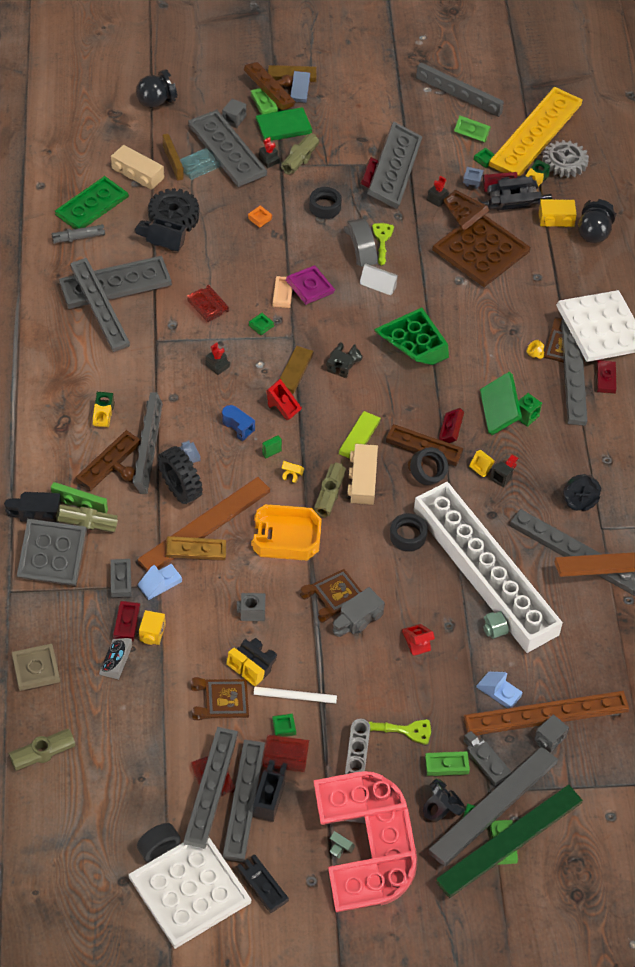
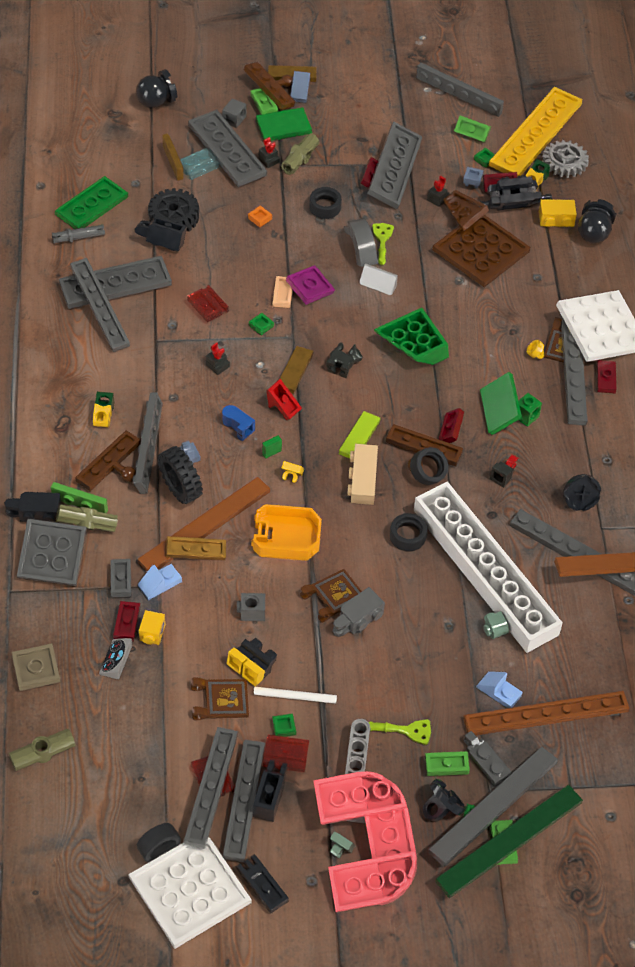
(137, 167): tan brick -> none
(330, 490): olive piece -> none
(418, 638): red slope -> none
(481, 463): yellow tile -> none
(551, 733): dark grey brick -> none

